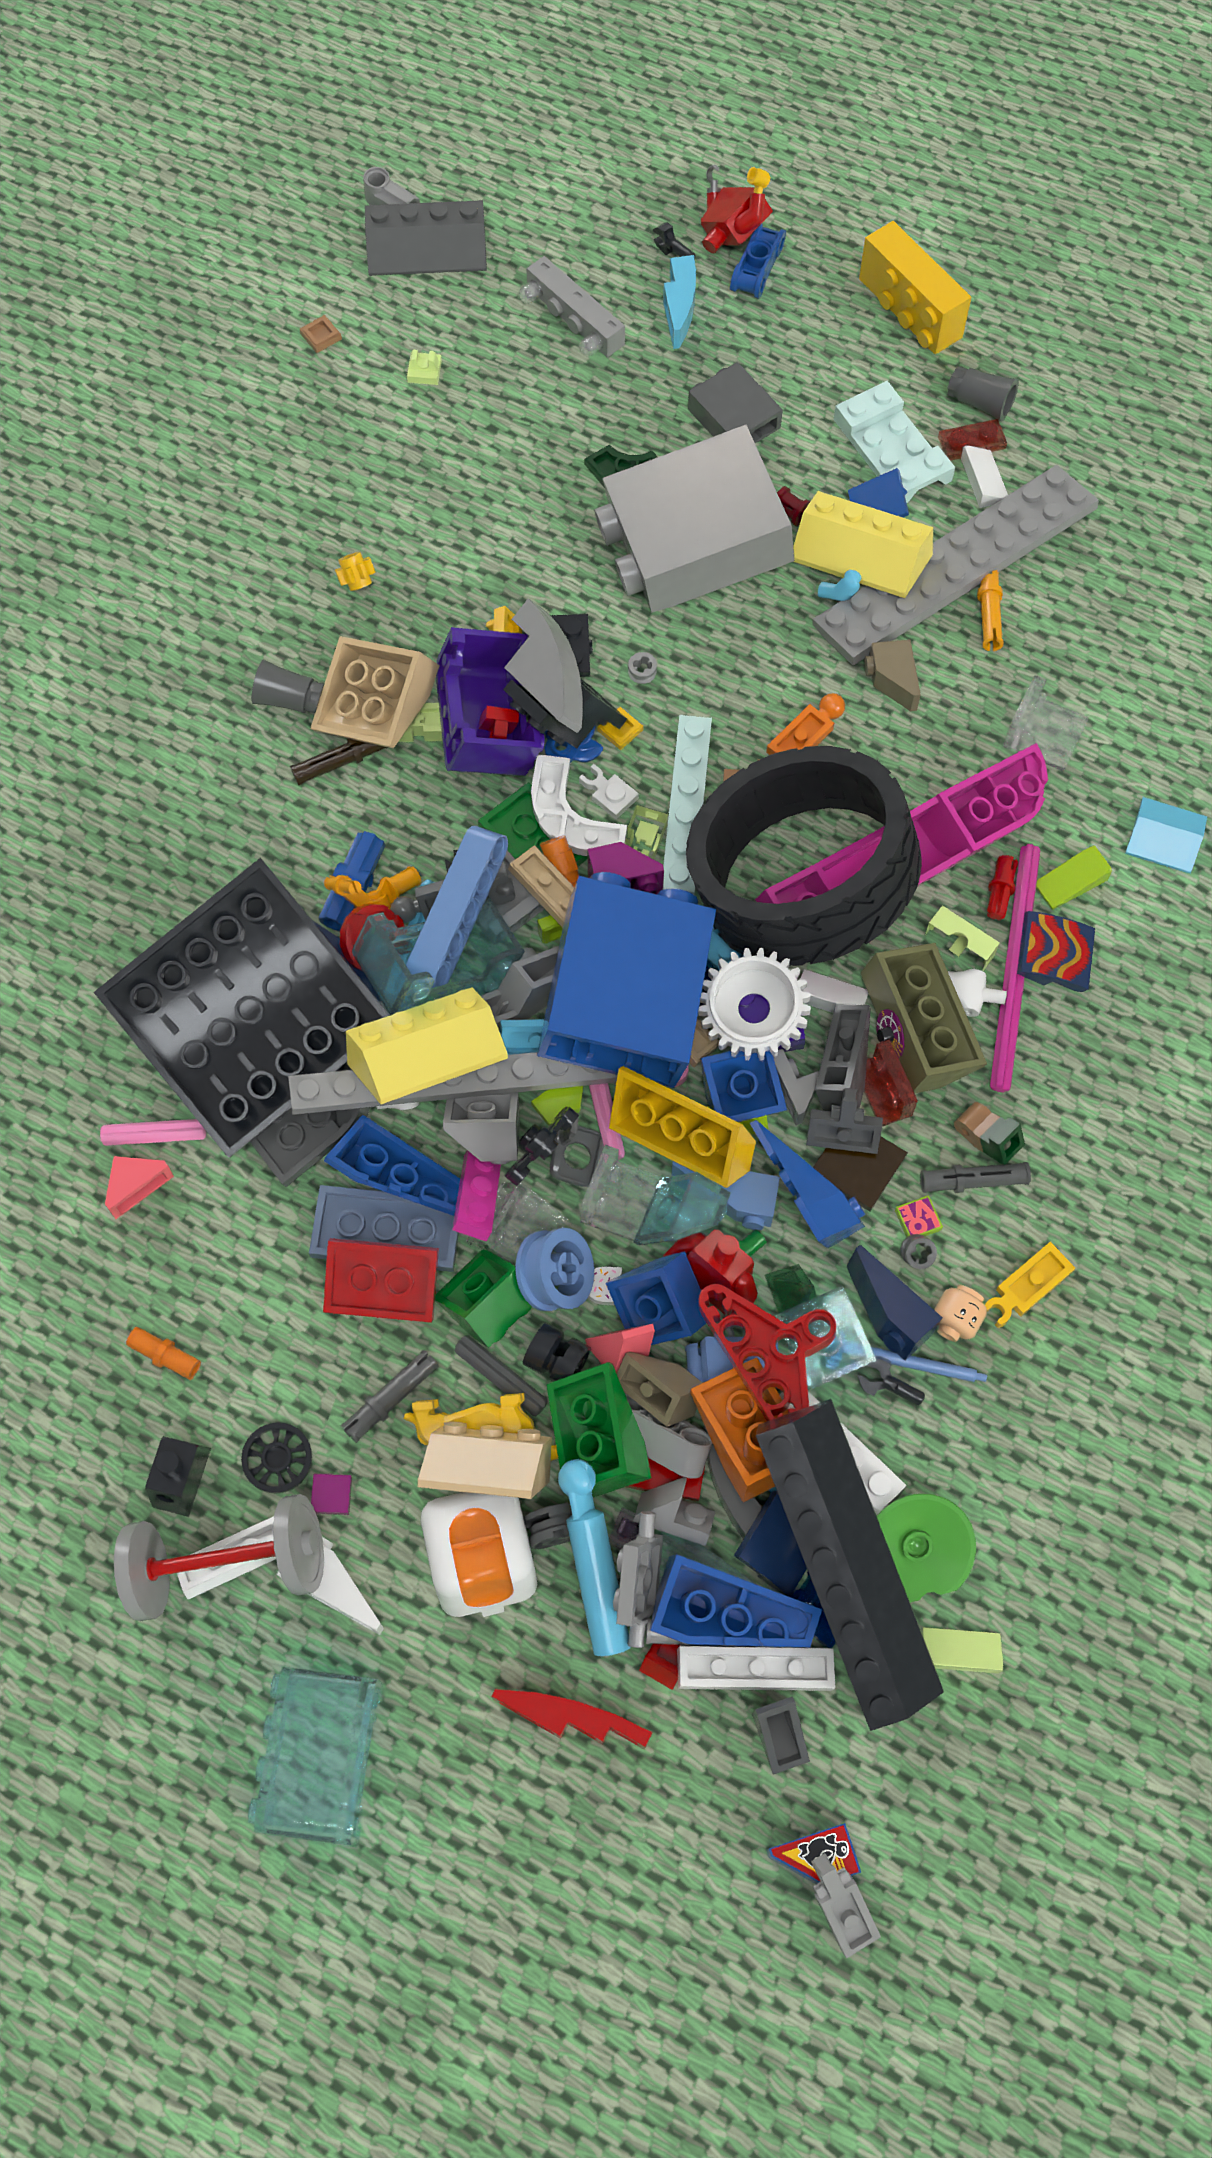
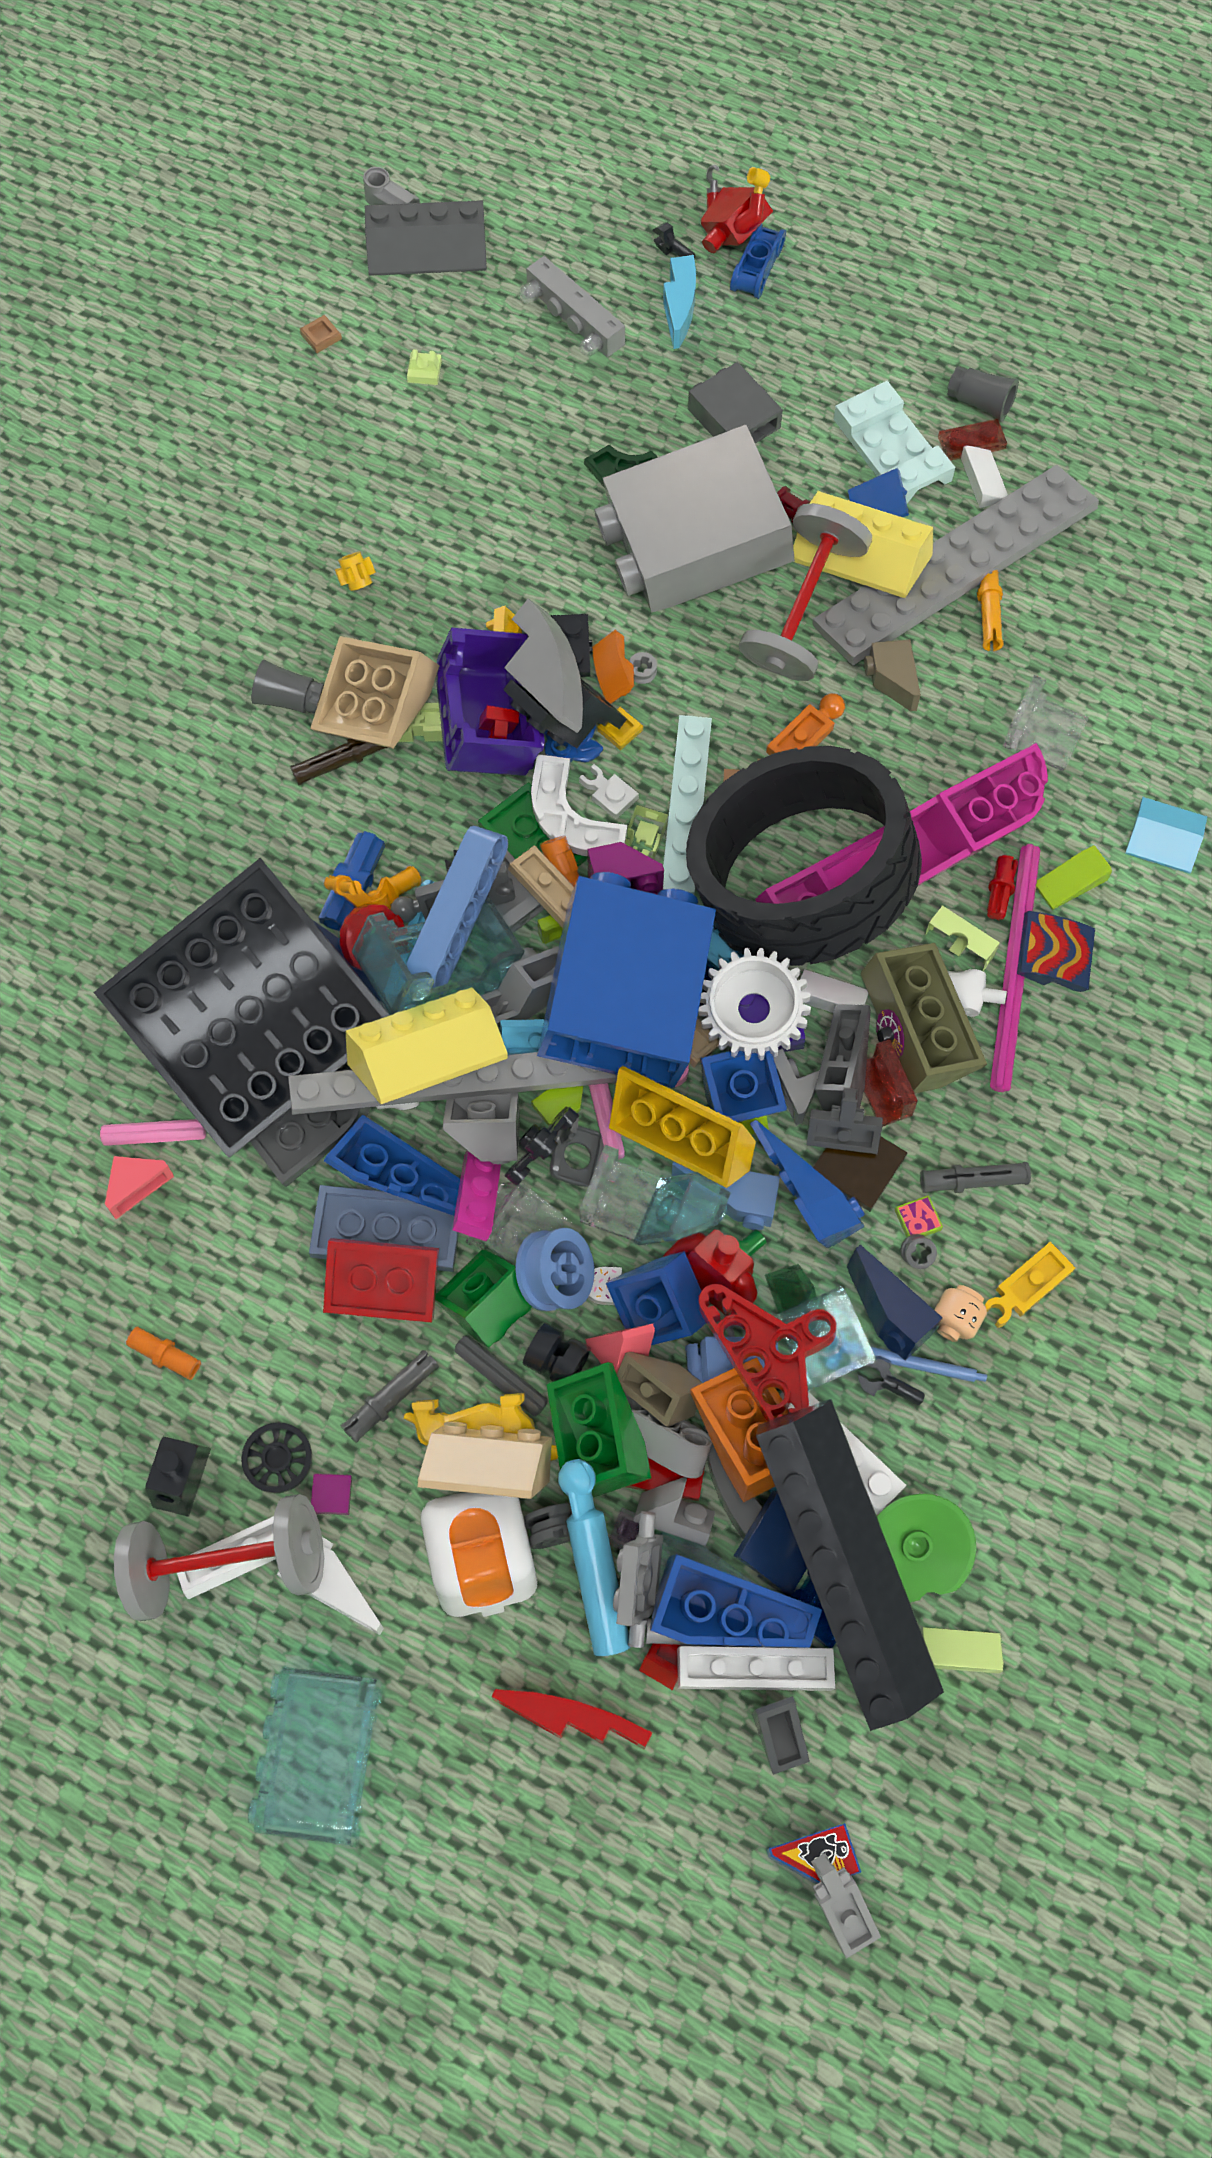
(611, 667): none -> orange slope
(831, 532): none -> light grey piece
(843, 589): medium azure arm -> none
(914, 287): yellow brick -> none
(990, 1132): leg -> none

